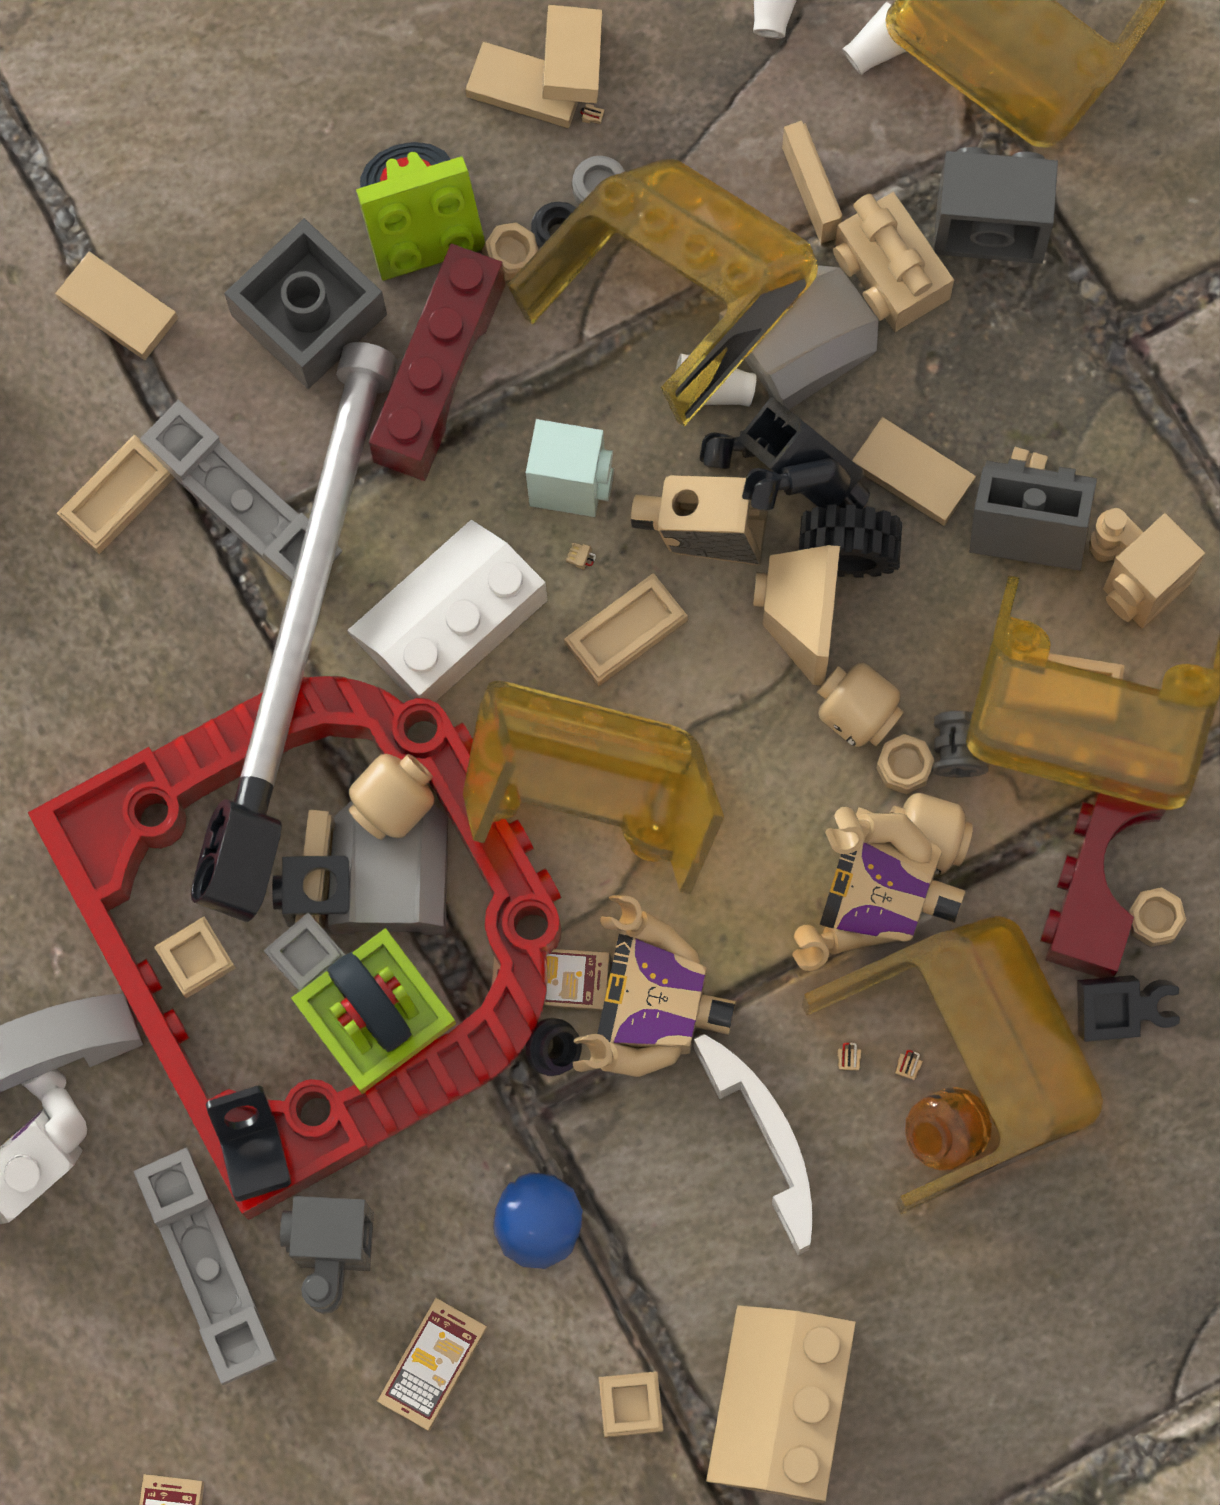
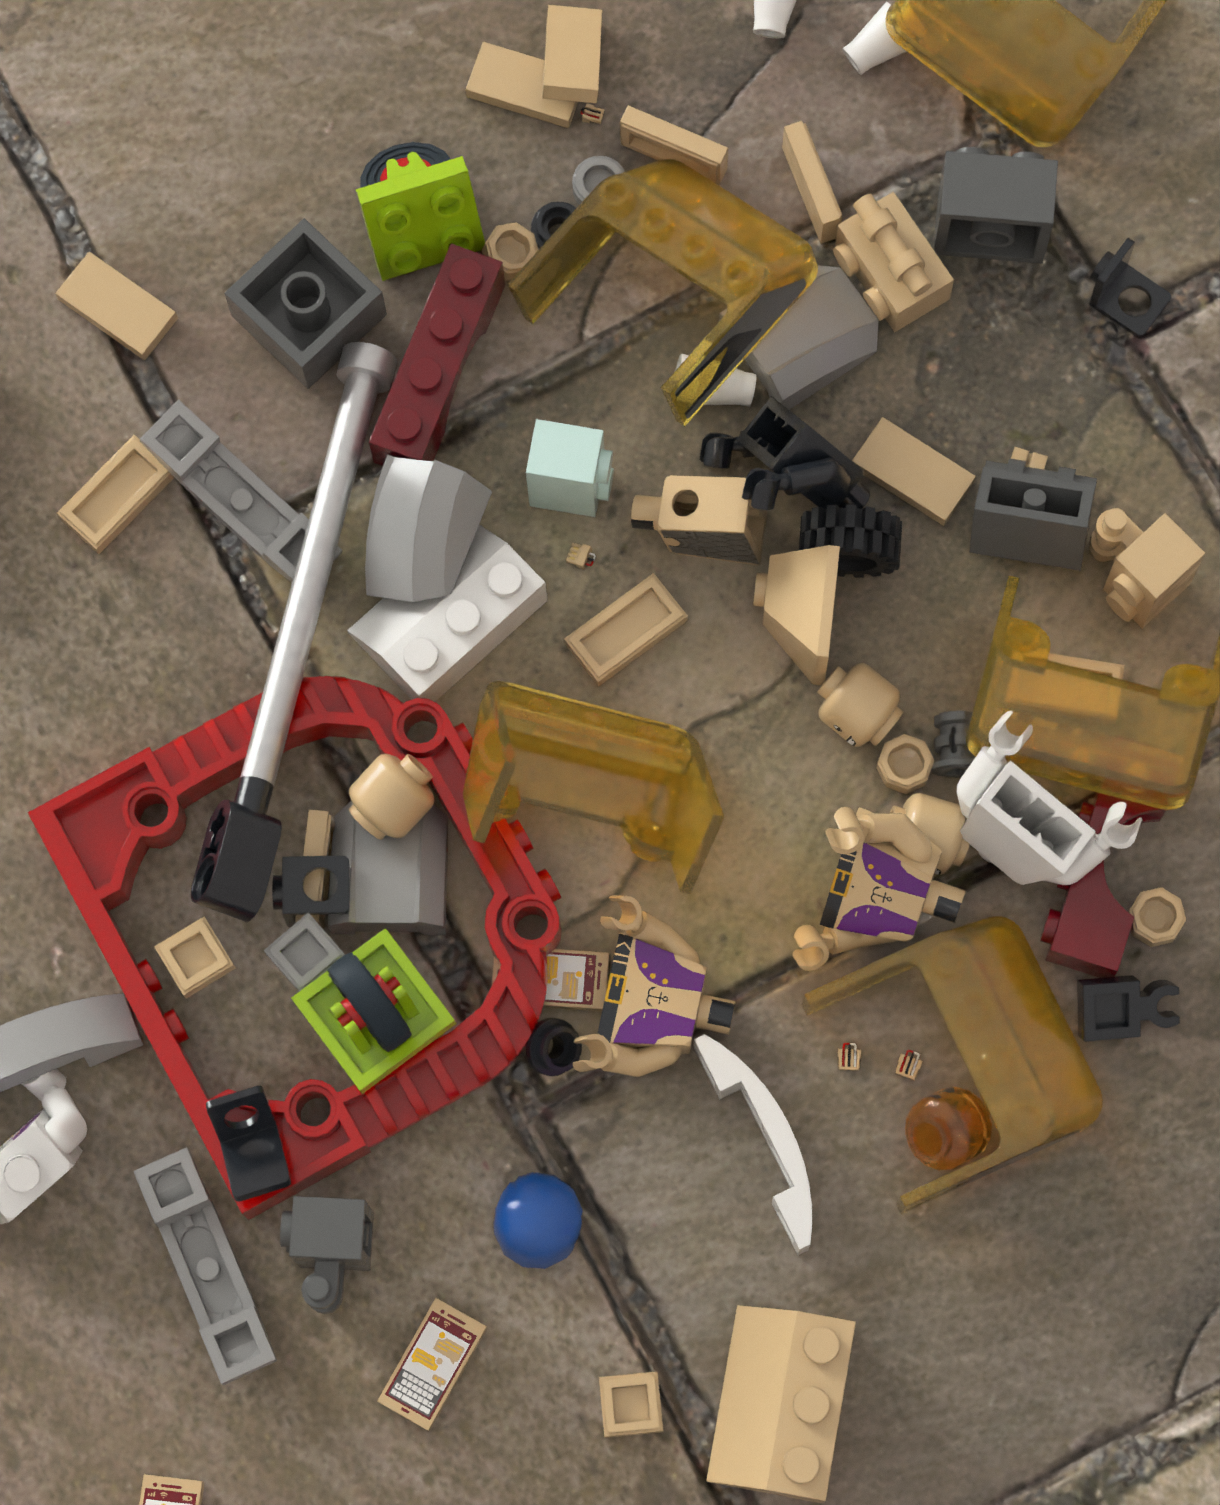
(421, 528): none -> light grey slope
(667, 141): none -> tan tile
(1024, 825): none -> white torso
(1112, 278): none -> black bracket

